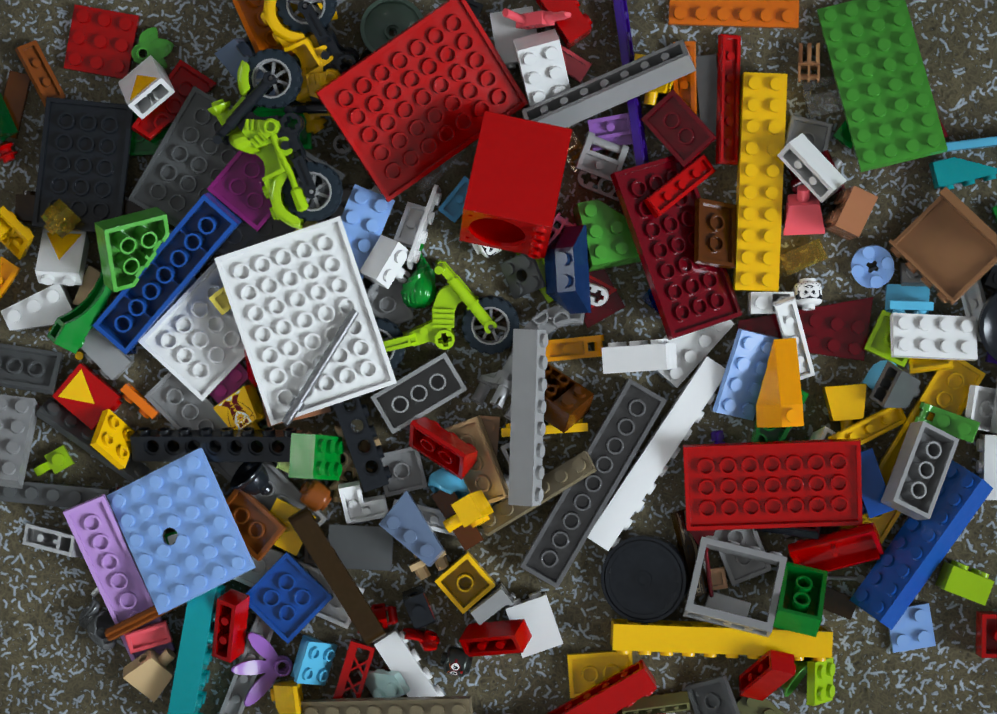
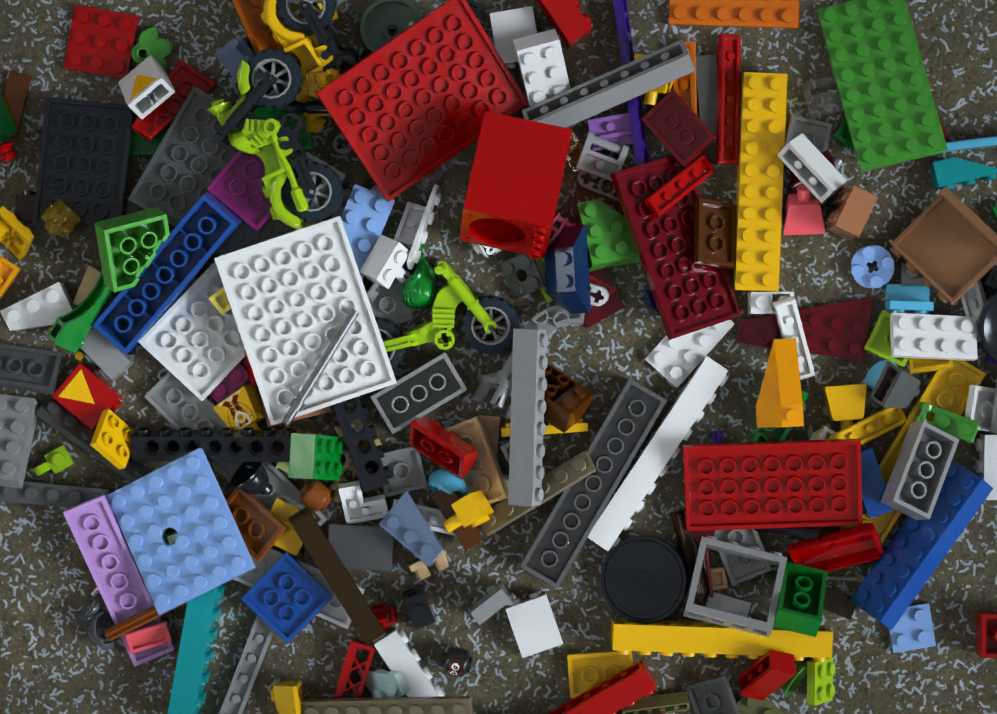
(39, 71): dark orange plate -> none
(51, 539): light grey slope -> none
(62, 258): white brick -> none
(132, 396): orange plate -> none
(150, 672): tan torso -> none
(230, 625): red brick -> none
(256, 666): medium lavender plant -> none
(313, 661): medium azure bracket -> none
(427, 639): red plate -> none
(454, 203): dark azure plate -> none
(465, 582): yellow brick -> none
(495, 638): red brick -> none
(535, 19): coral piece -> none
(574, 348): light orange plate -> none
(575, 65): coral tile -> none
(639, 356): white brick -> none
(744, 374): light blue plate -> none
(803, 257): clear yellow plate -> none
(808, 293): white head -> none
(809, 65): medium nougat arm -> none
(968, 584): lime brick -> none

